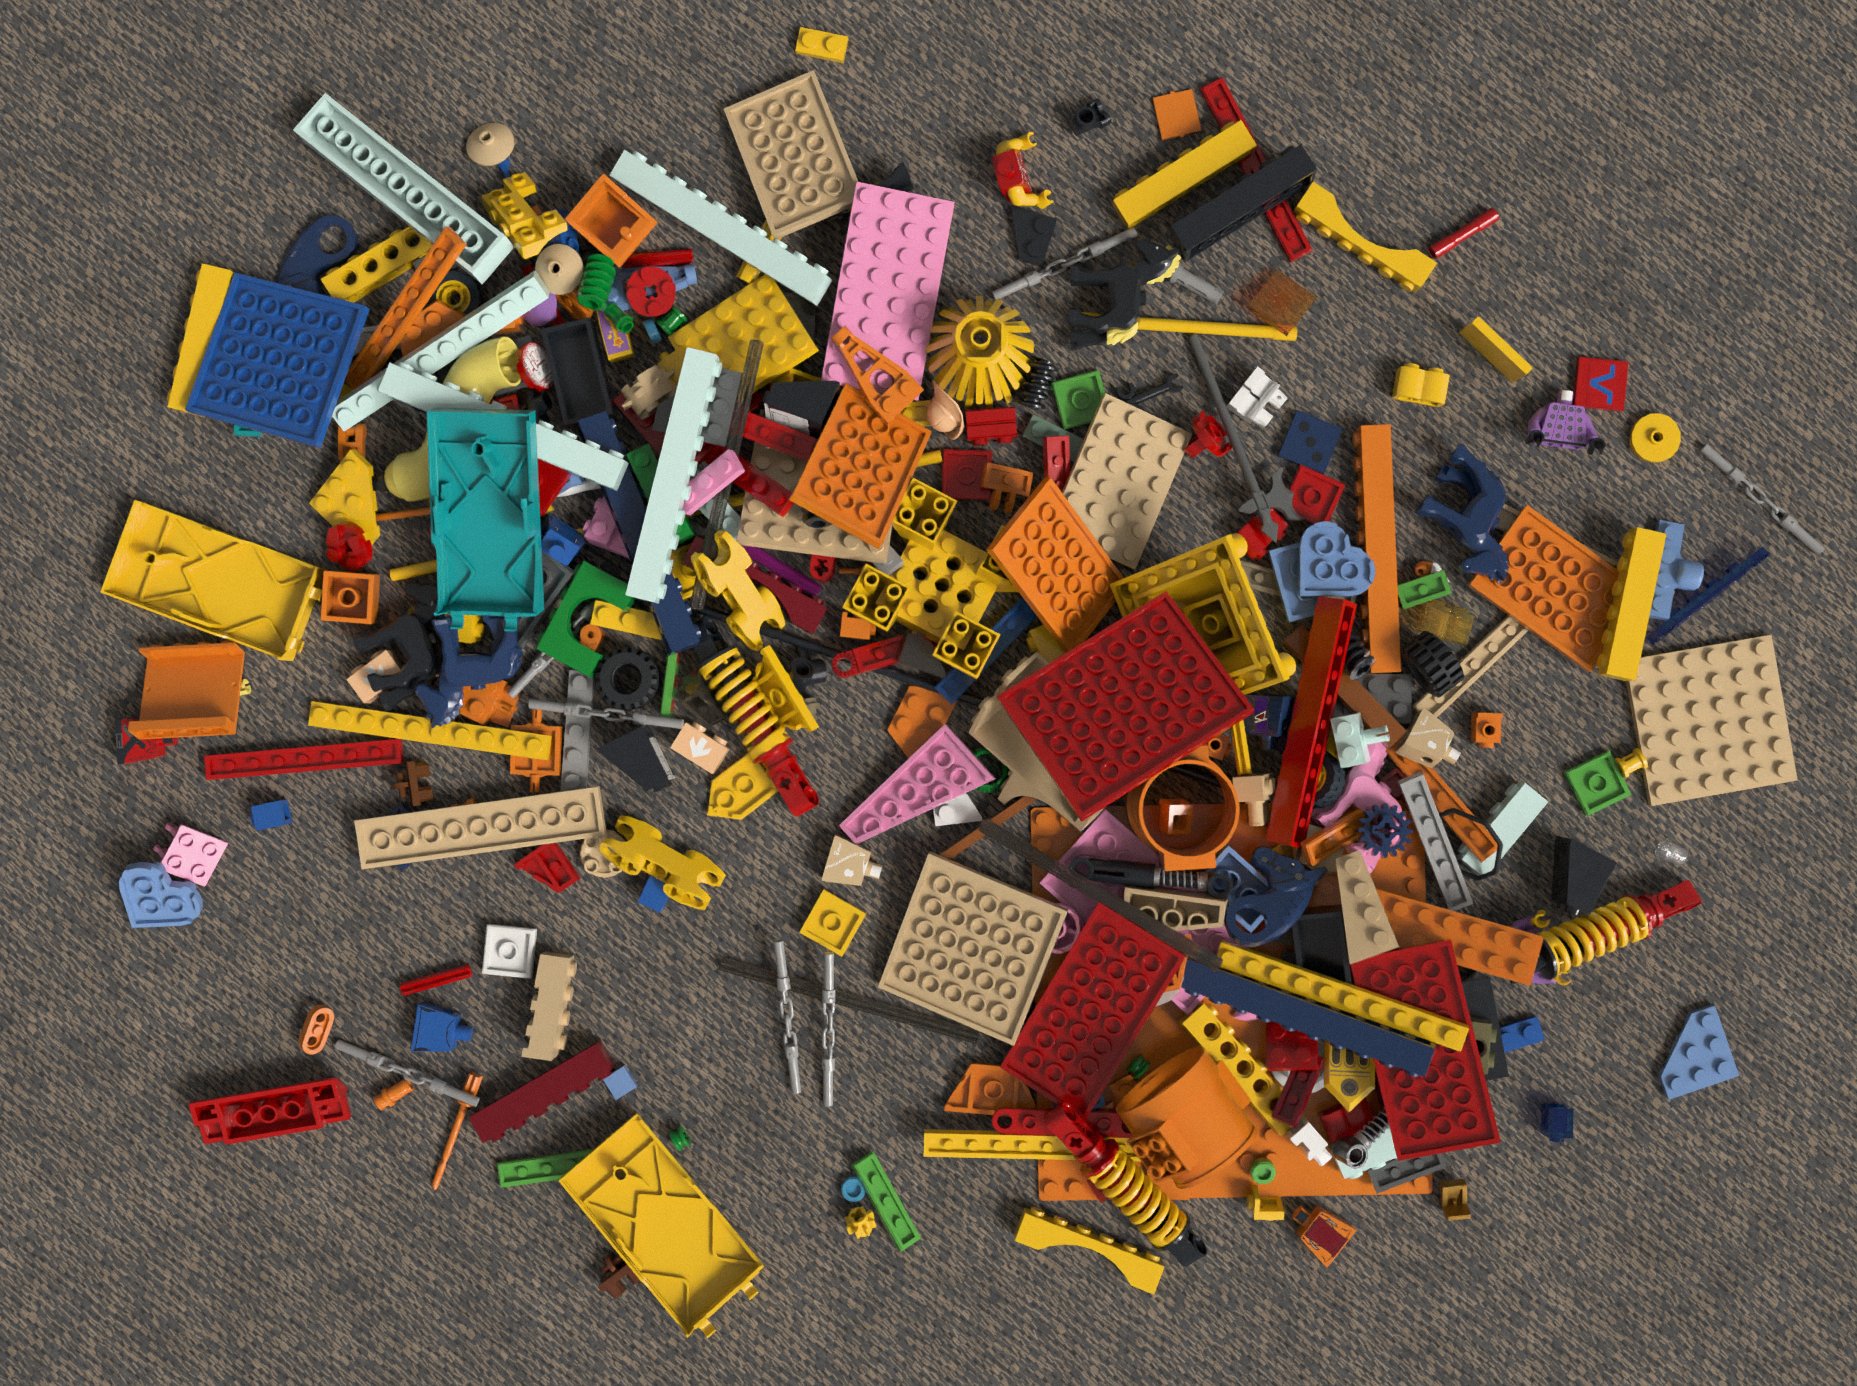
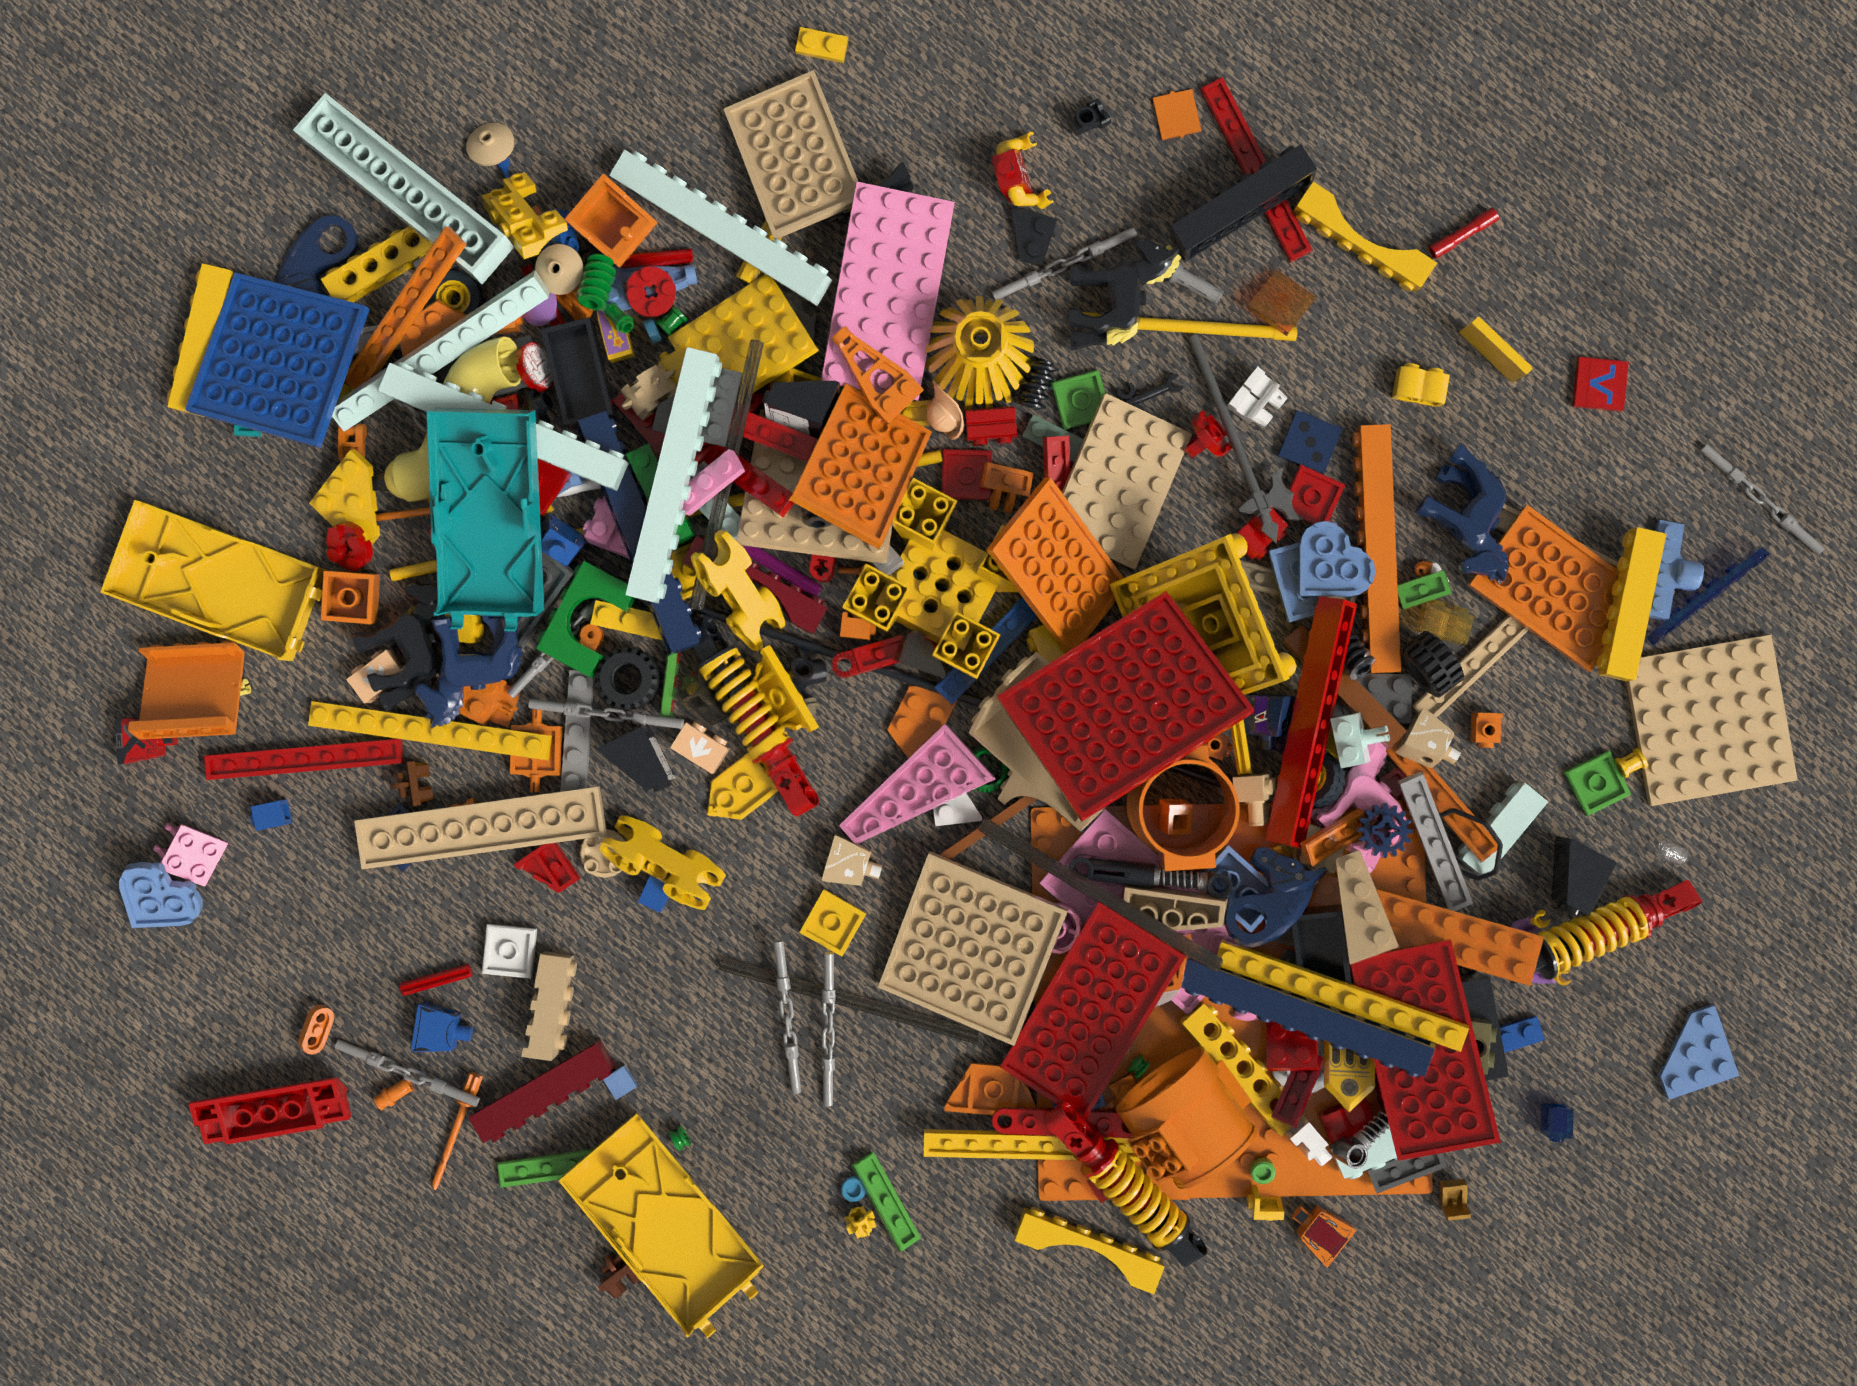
(1184, 174): yellow brick -> none
(1563, 426): medium lavender torso -> none
(1642, 439): yellow plate -> none

